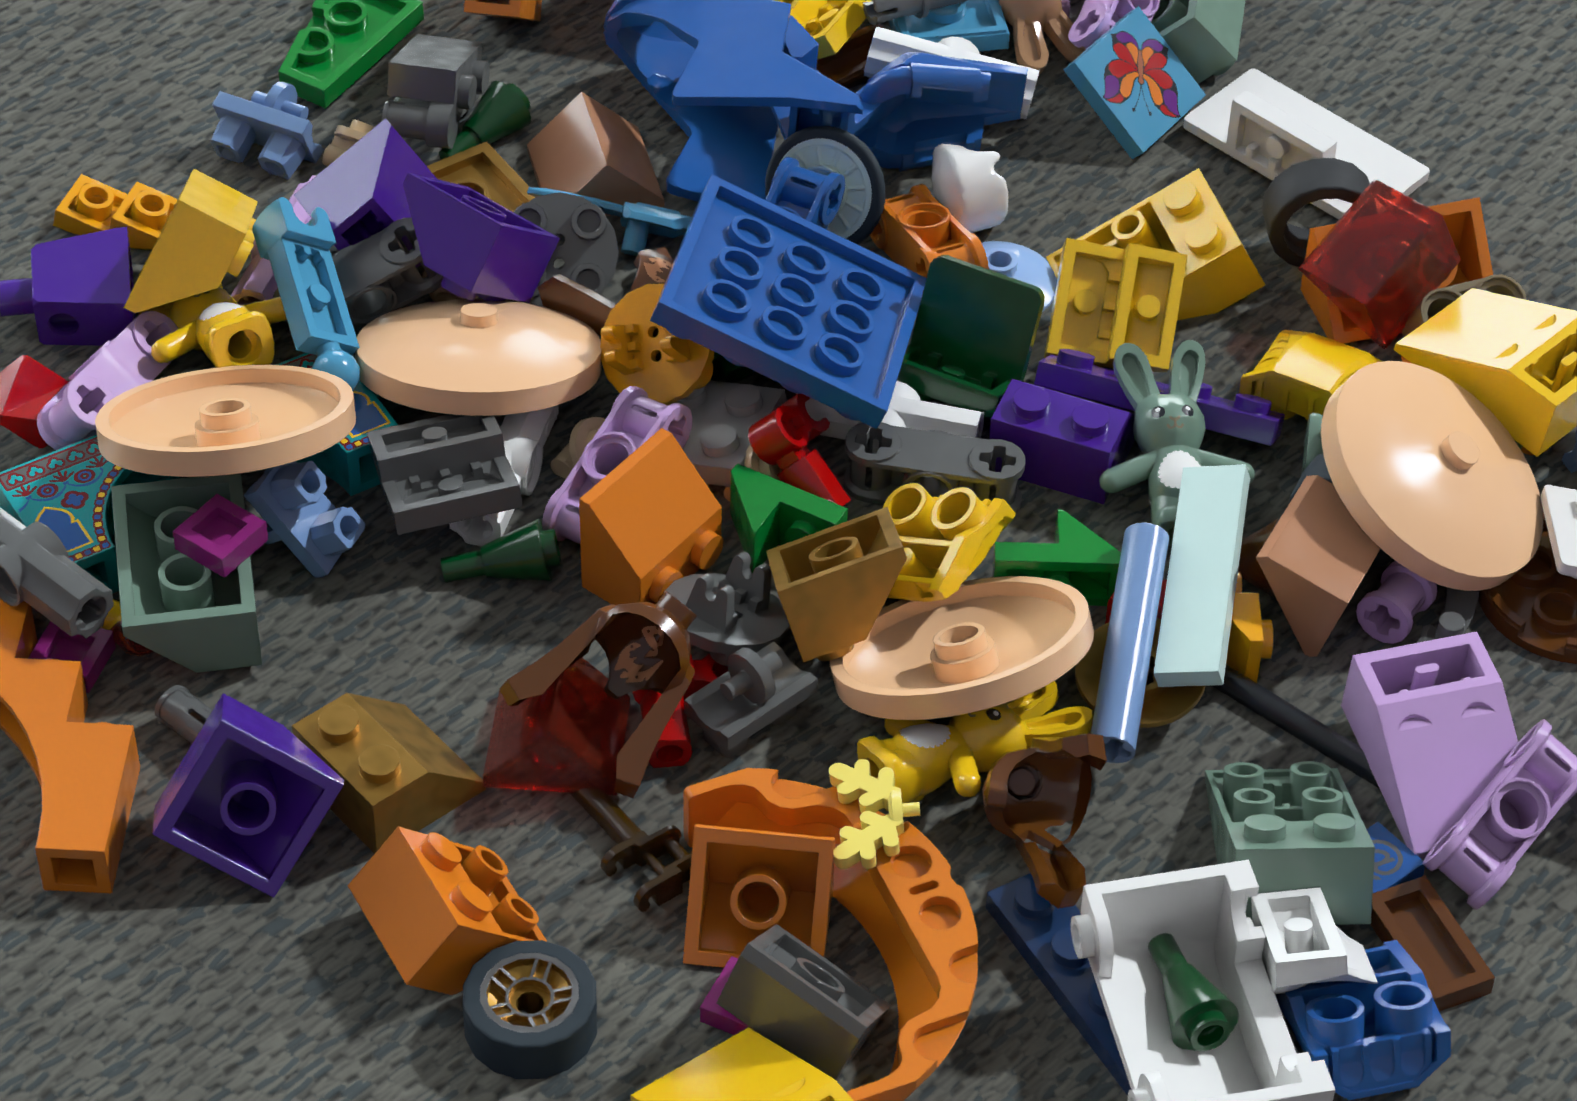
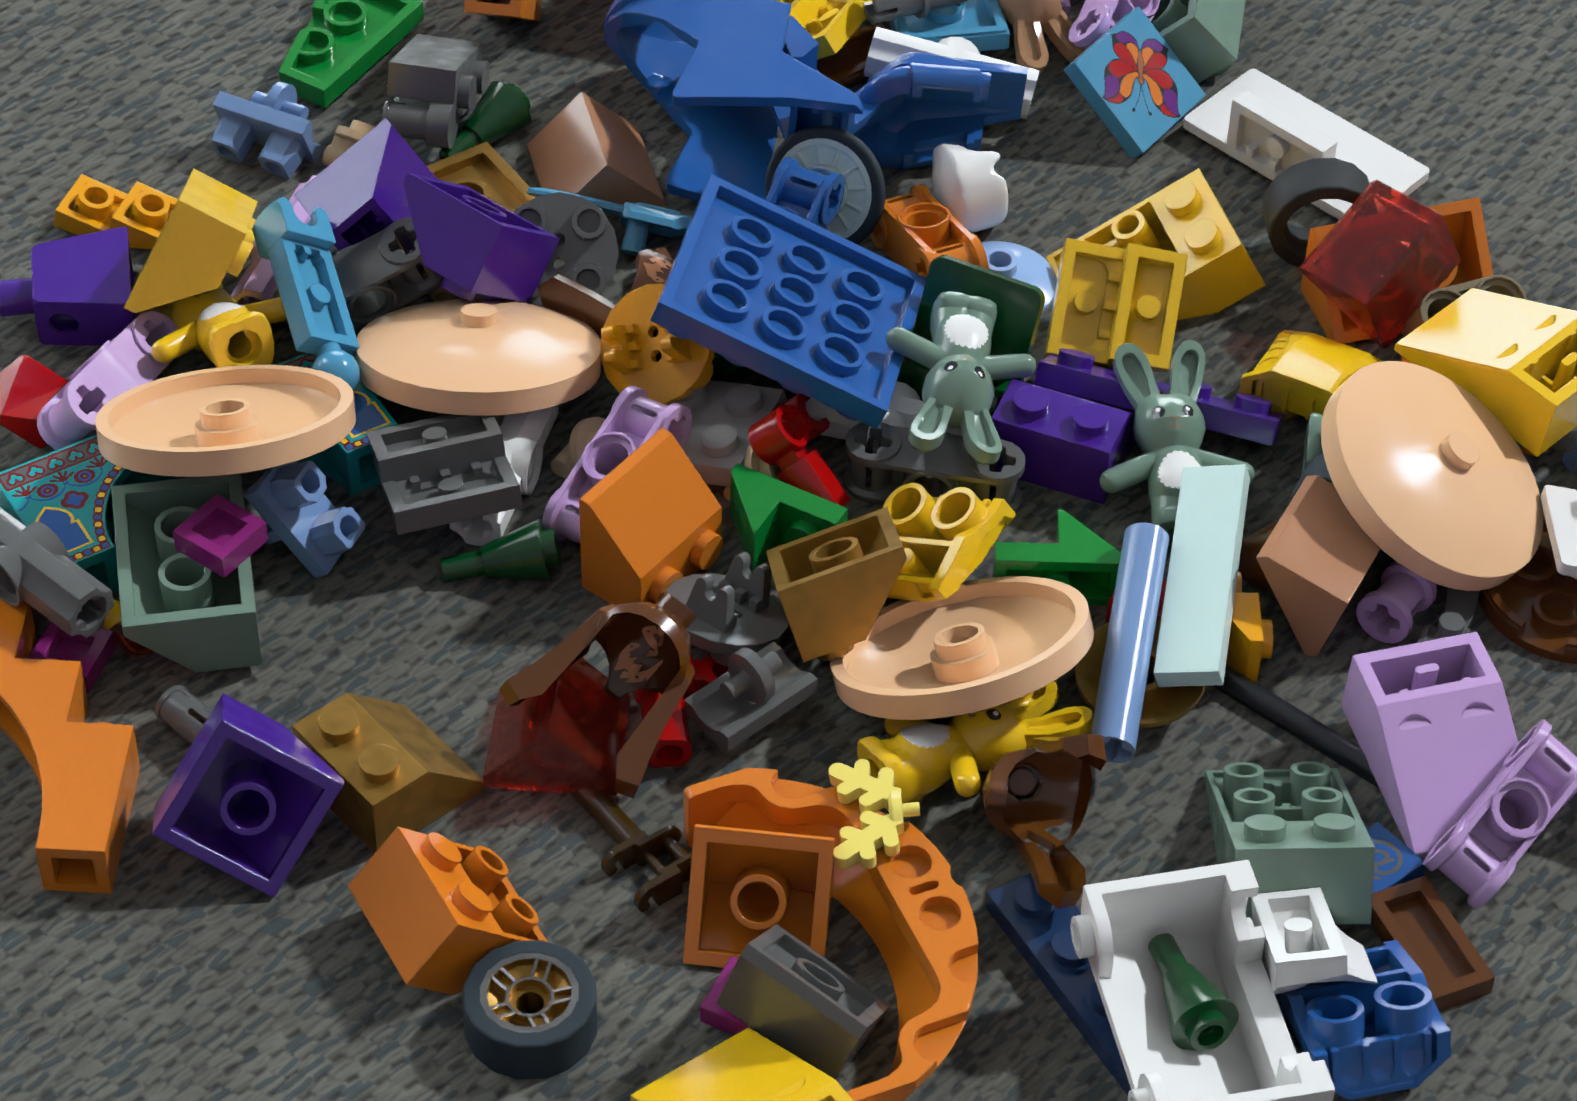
(960, 375): none -> sand green animal

